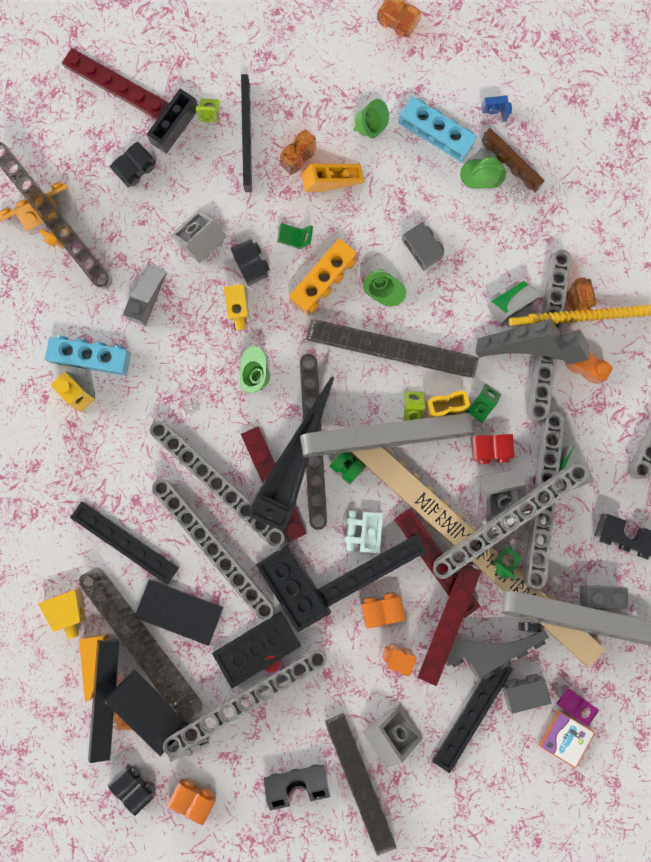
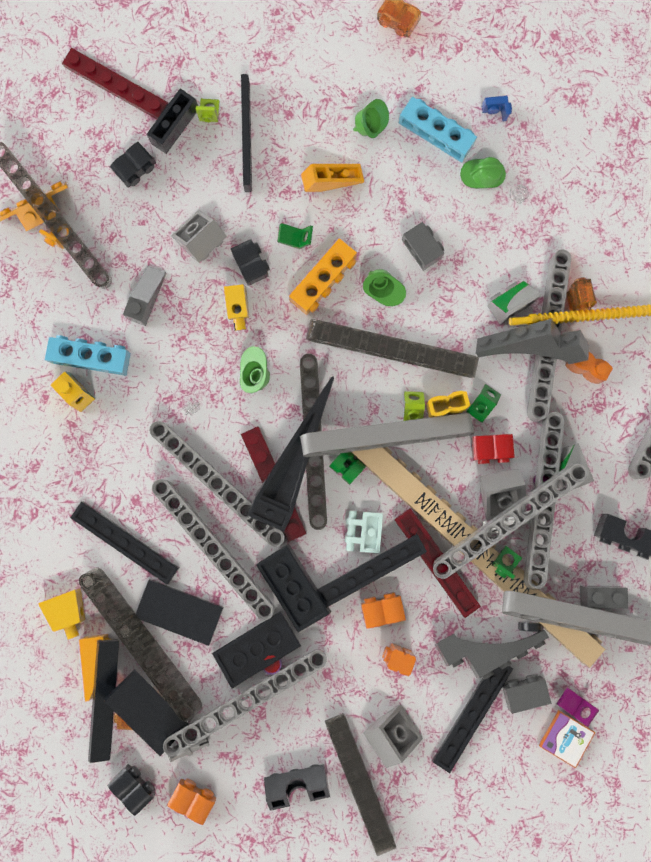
(298, 152): clear orange brick -> none
(449, 625): dark red plate -> none
(517, 165): reddish brown plate -> none

